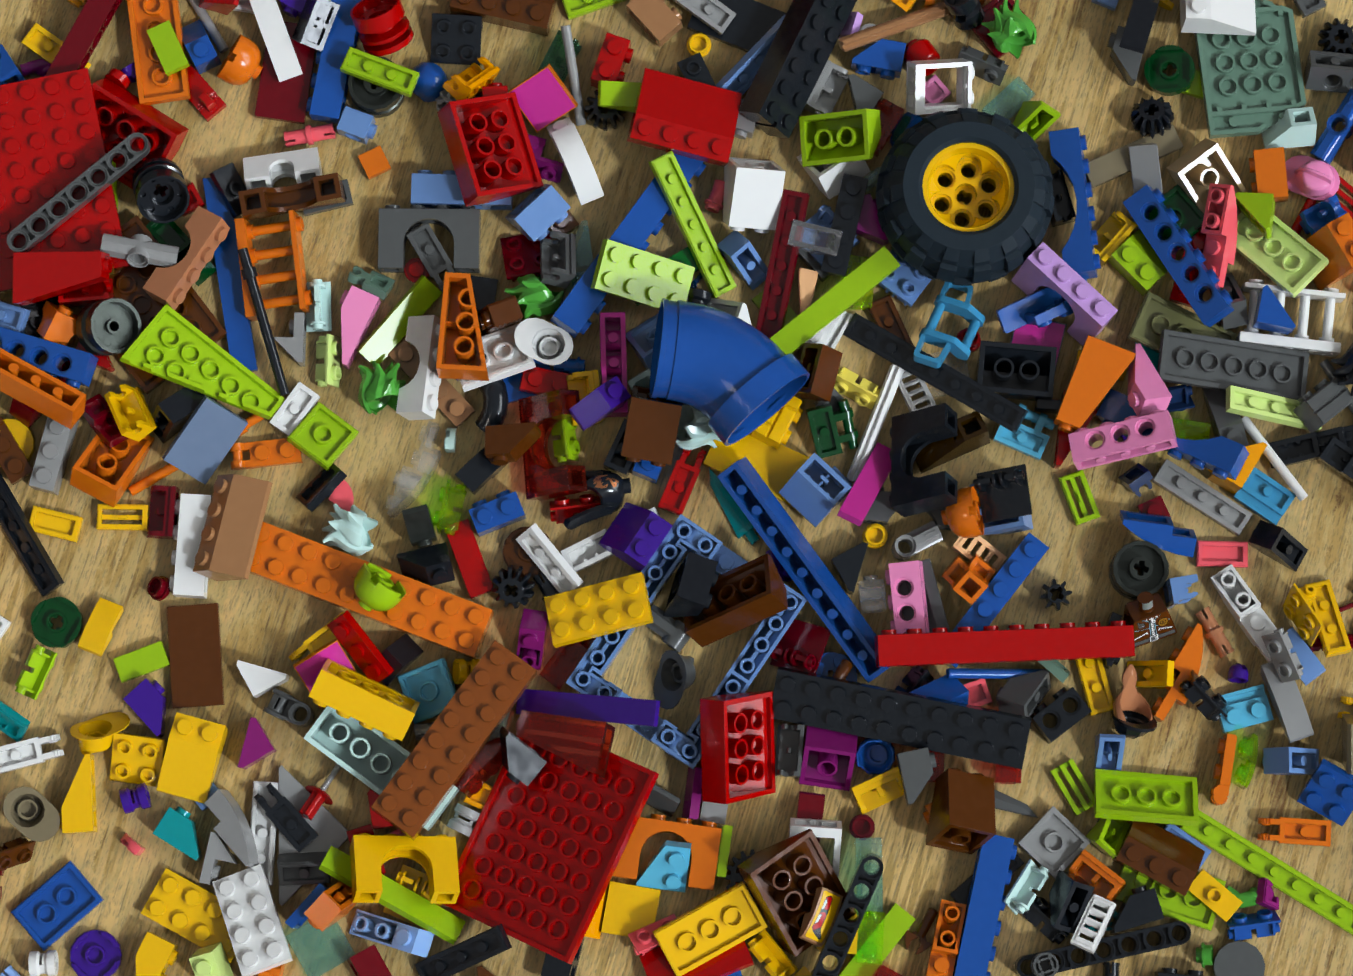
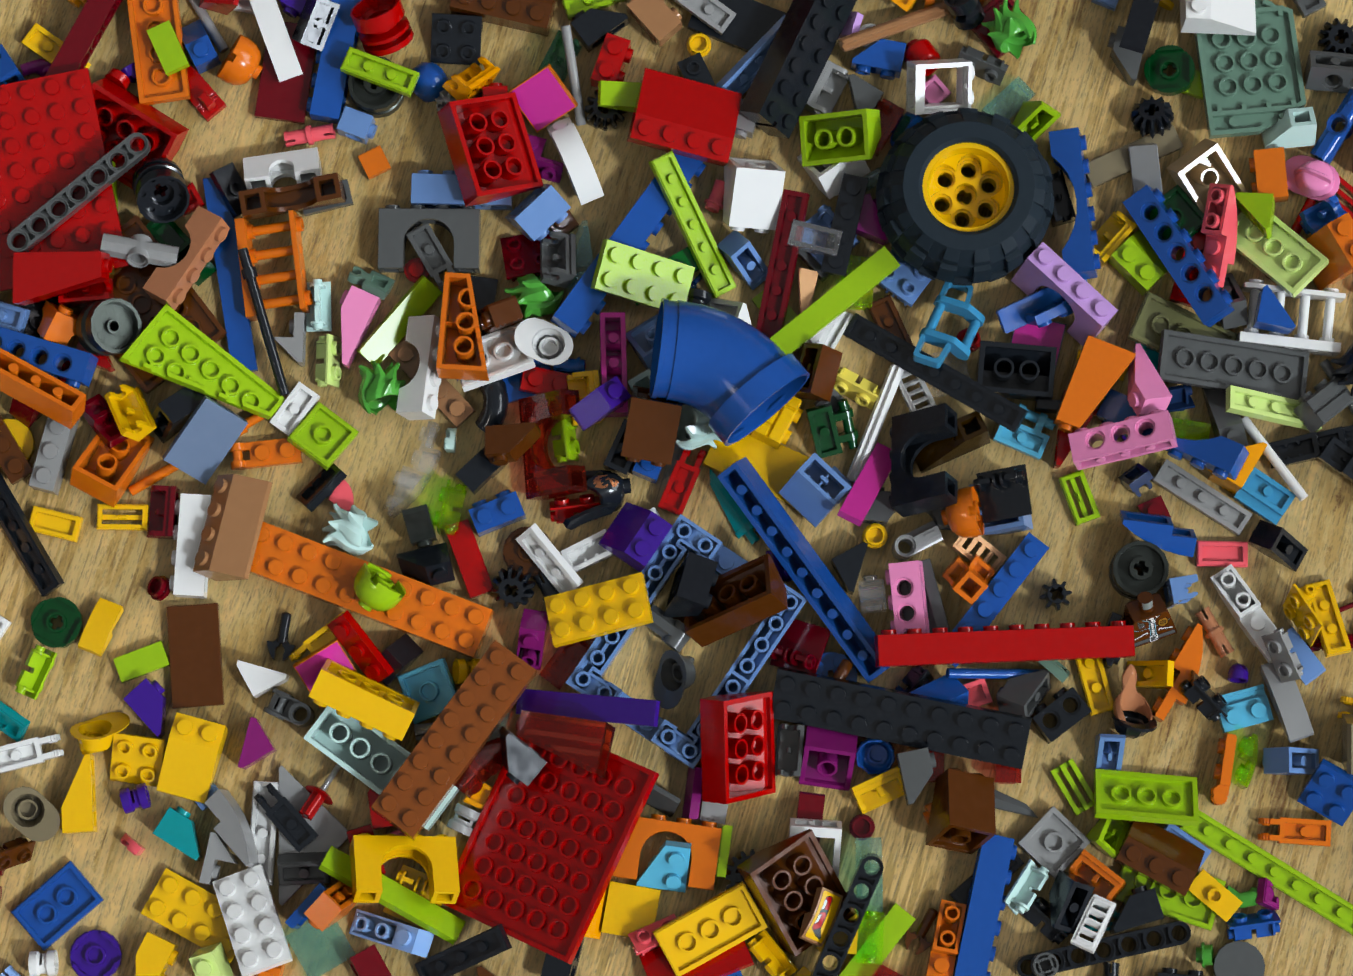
(282, 638): none -> black bar
(594, 24): none -> black slope

